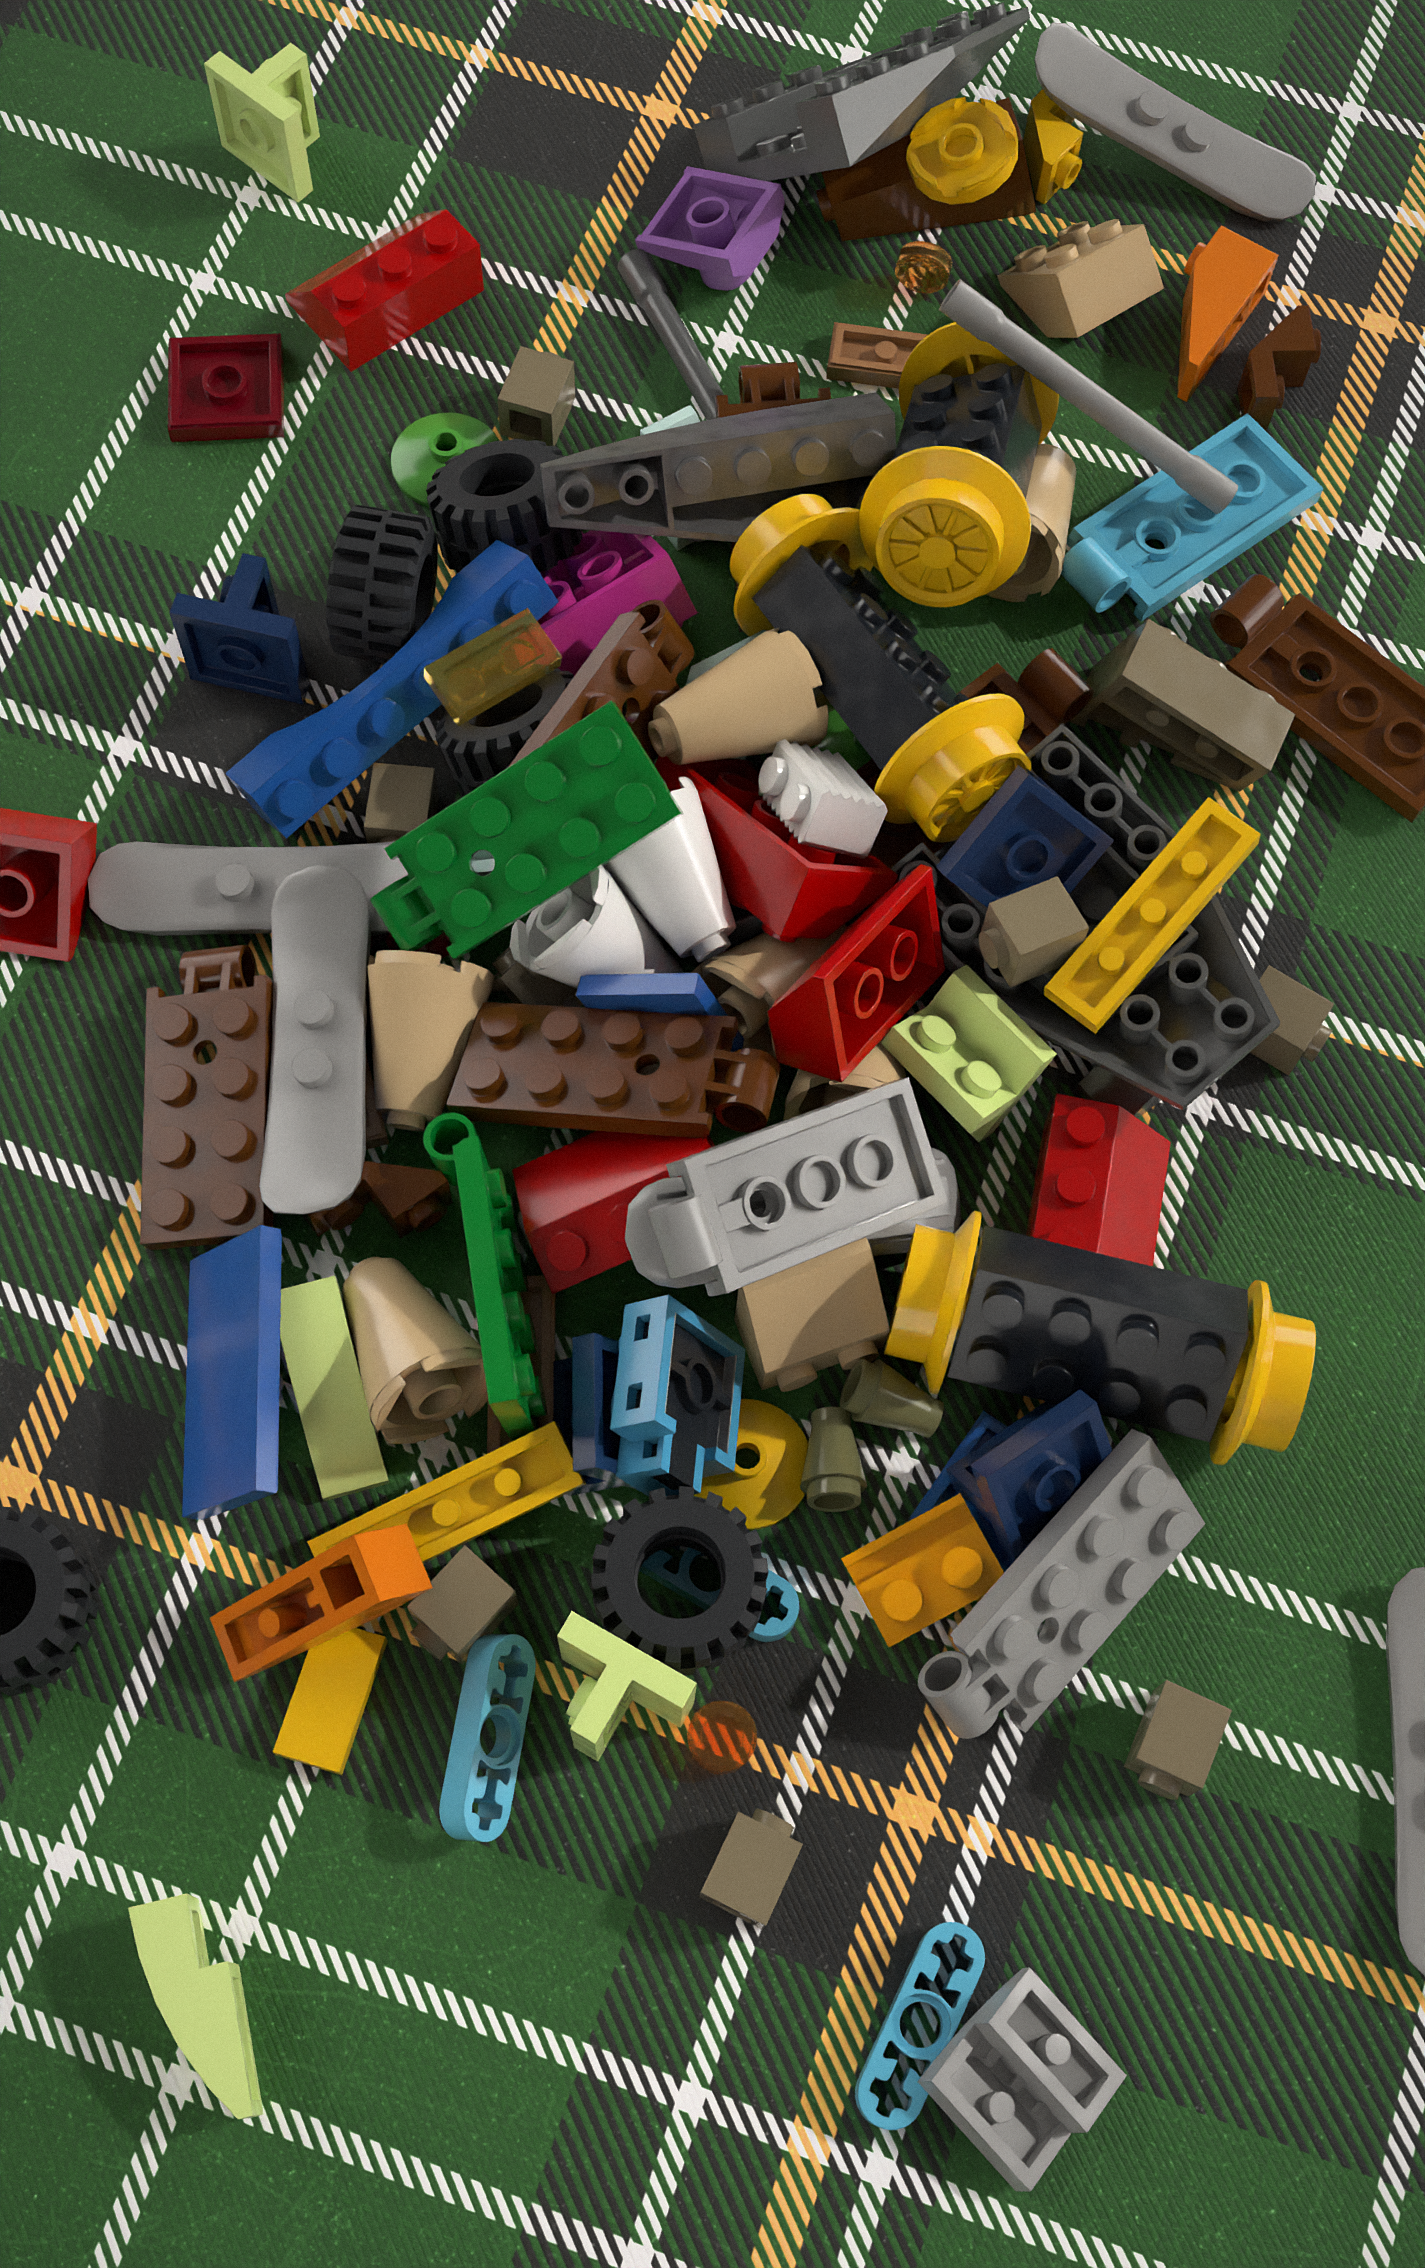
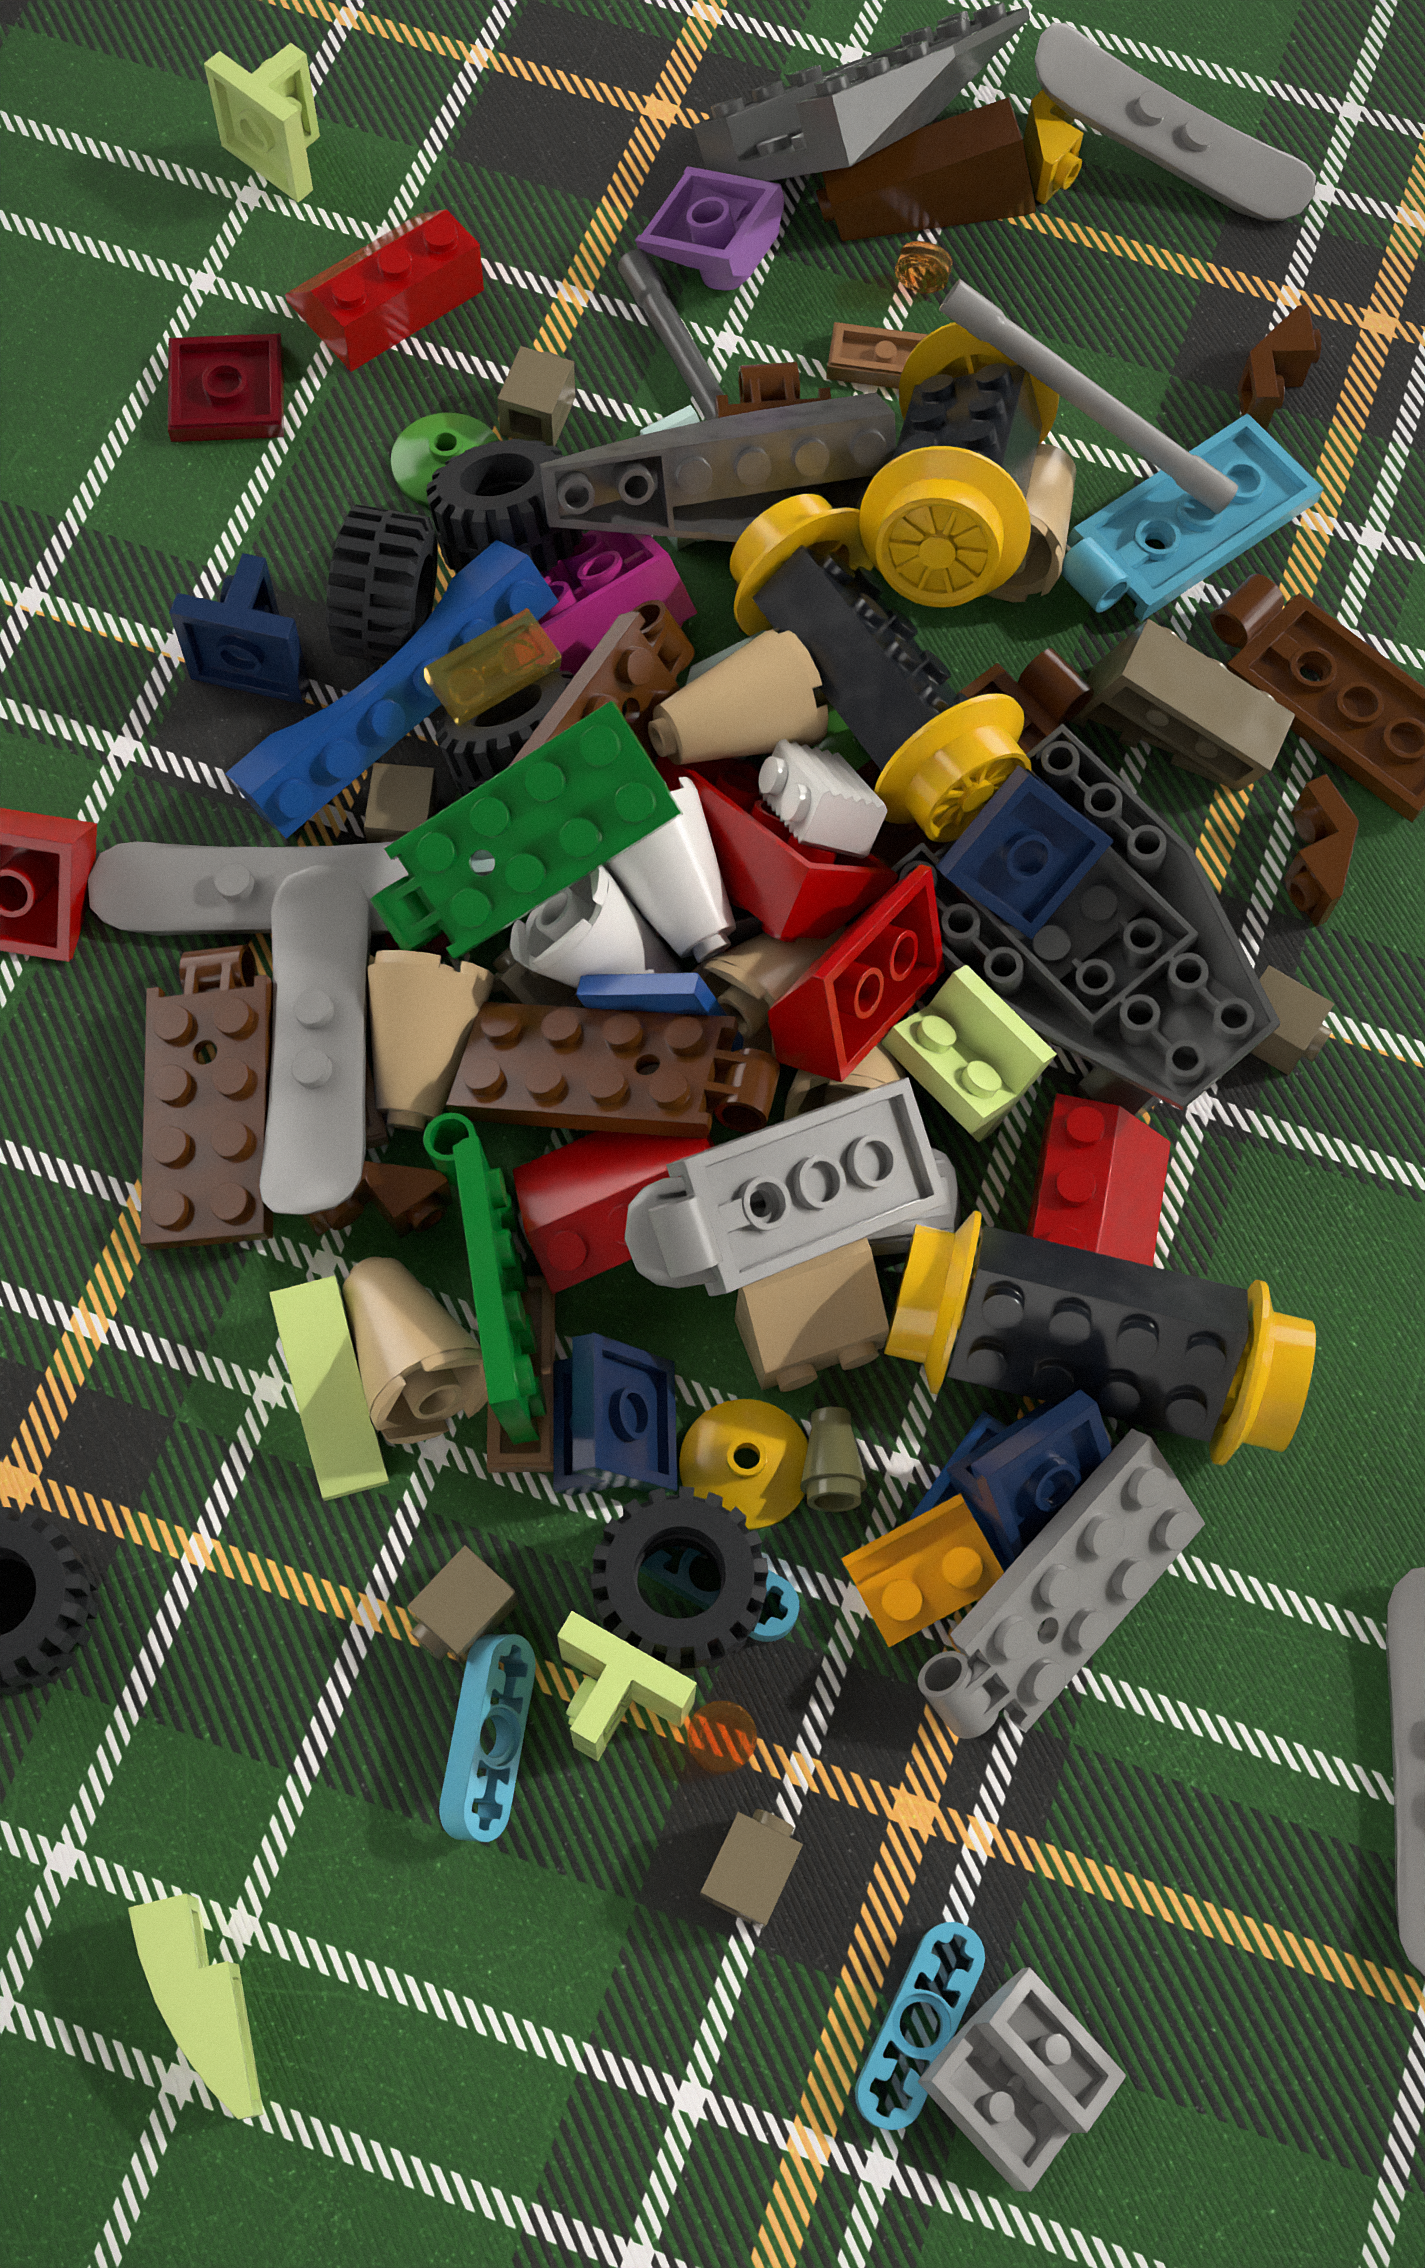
(233, 1374): blue tile -> none
(321, 1600): orange slope -> none
(330, 1700): yellow tile -> none
(473, 1496): yellow plate -> none
(675, 1397): dark azure piece -> none
(887, 1399): olive cone -> none
(962, 150): yellow tile -> none
(1032, 931): dark tan brick -> none
(1083, 277): tan slope -> none
(1151, 915): yellow plate -> none
(1176, 1741): dark tan brick -> none
(1221, 293): orange slope -> none
(1321, 869): none -> reddish brown slope

